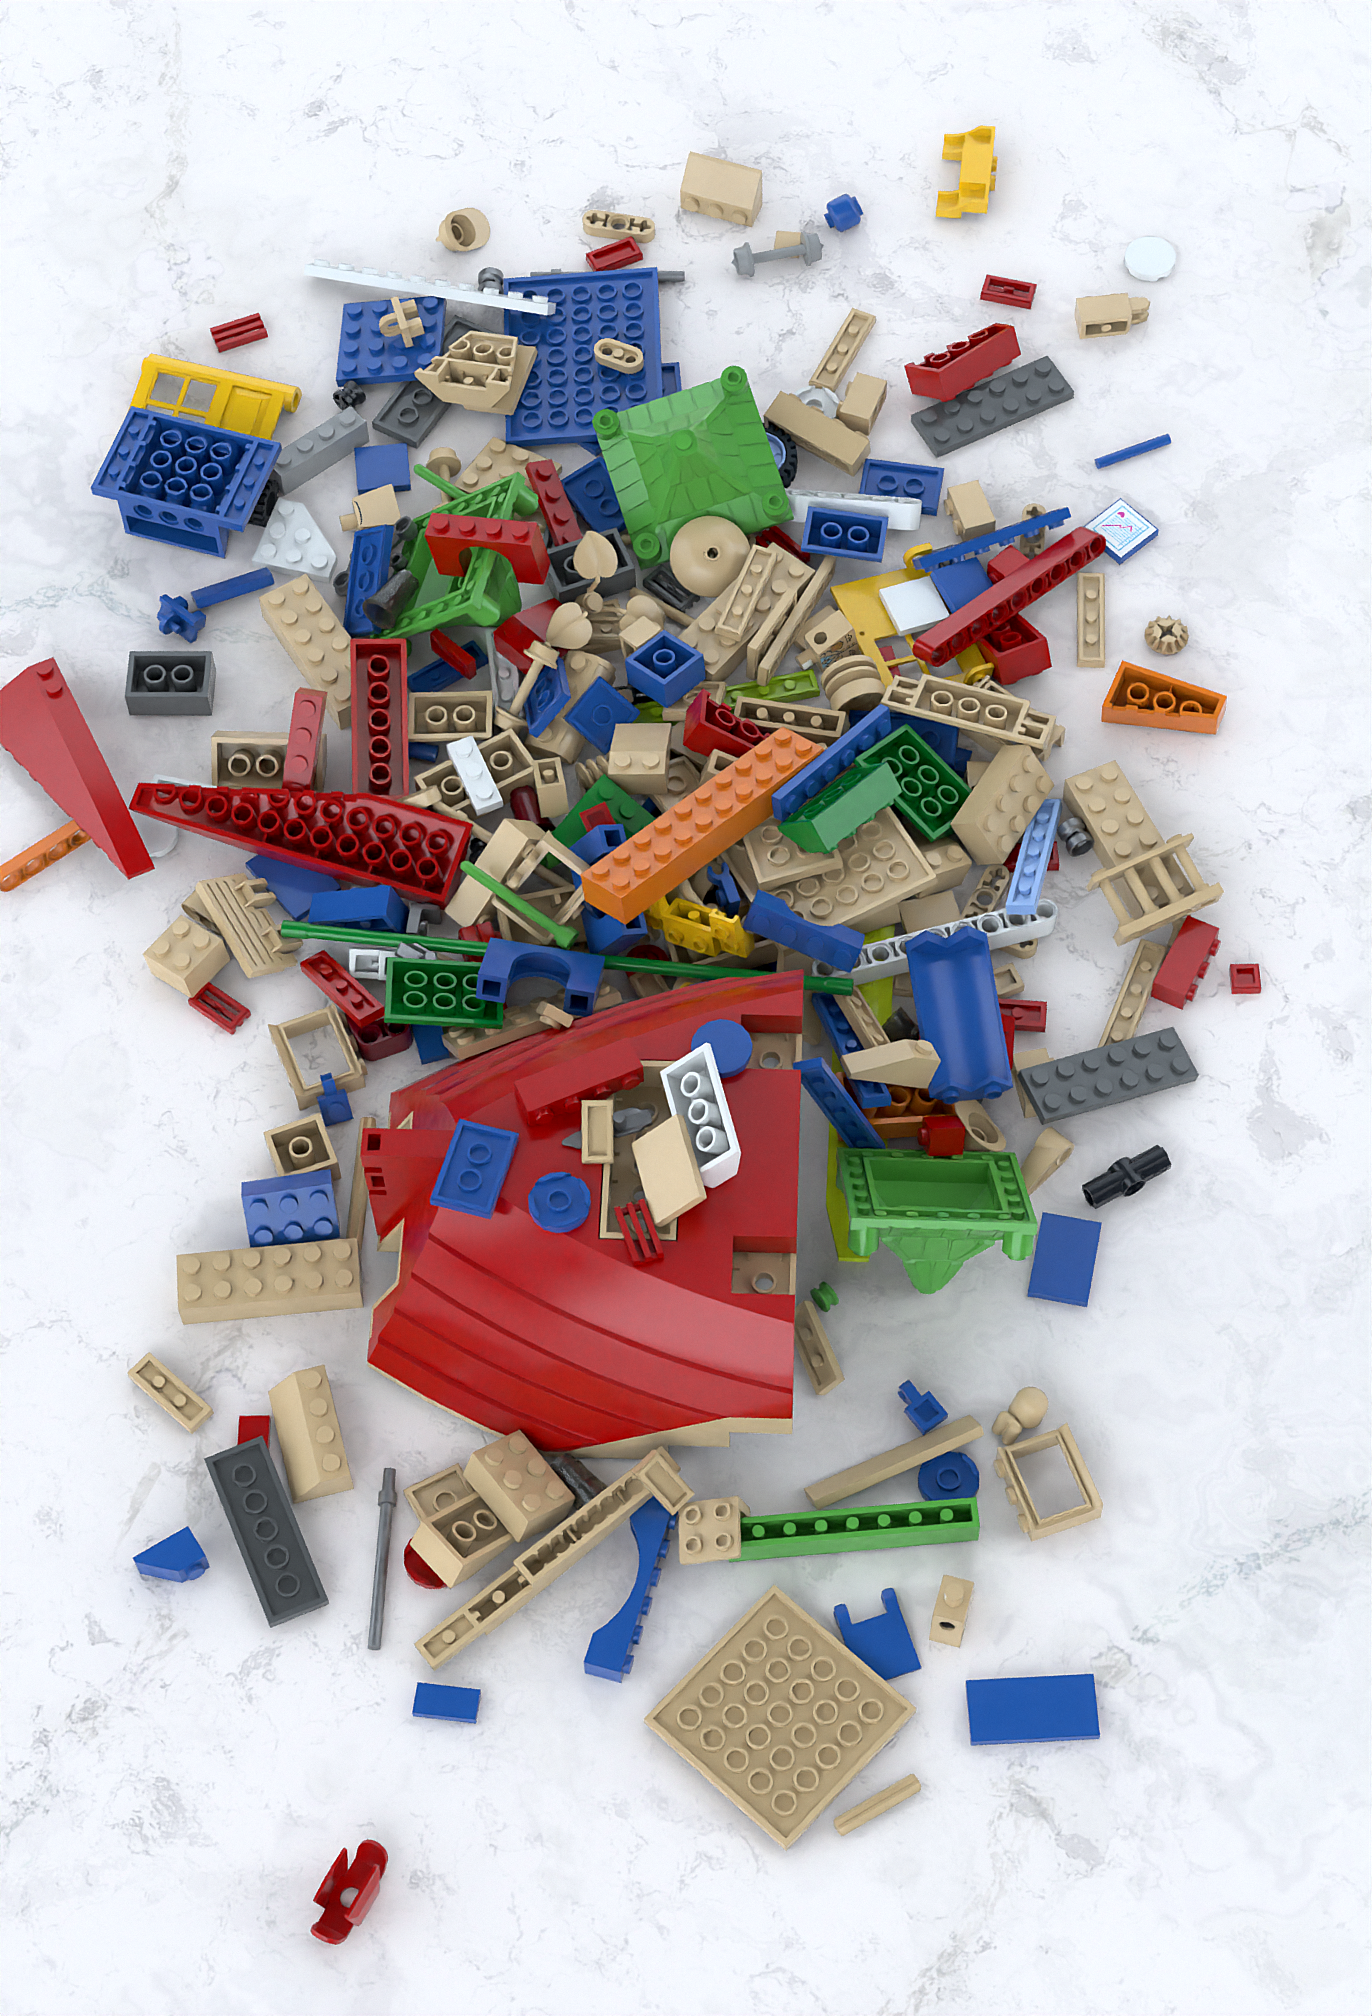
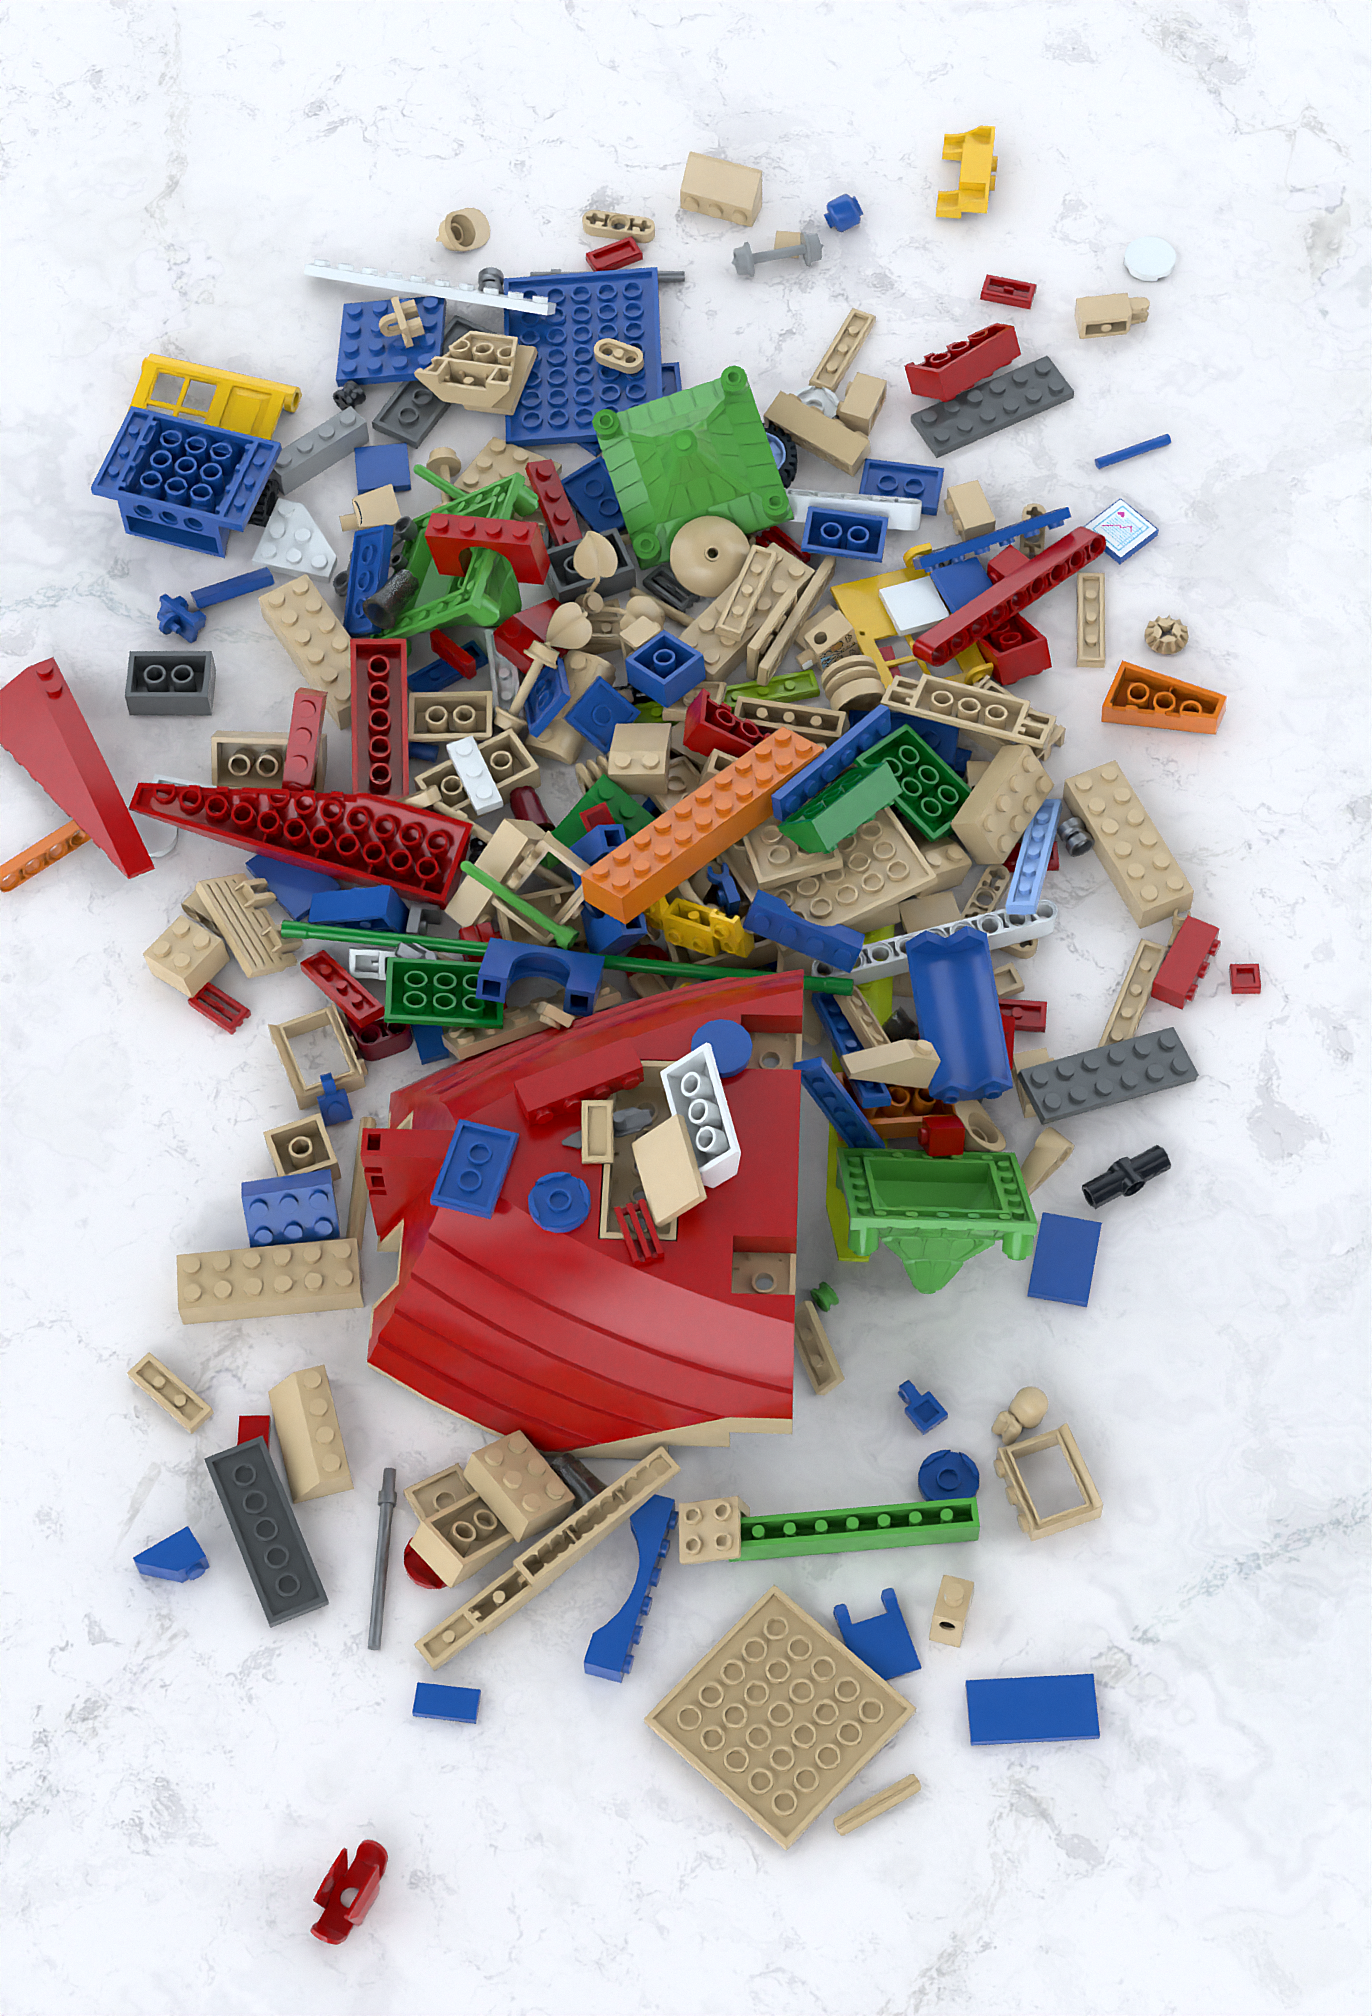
(237, 329): red tile -> none
(550, 787): tan brick -> none
(663, 1482): tan tile -> none
(893, 1462): tan tile -> none
(1154, 916): tan fence -> none

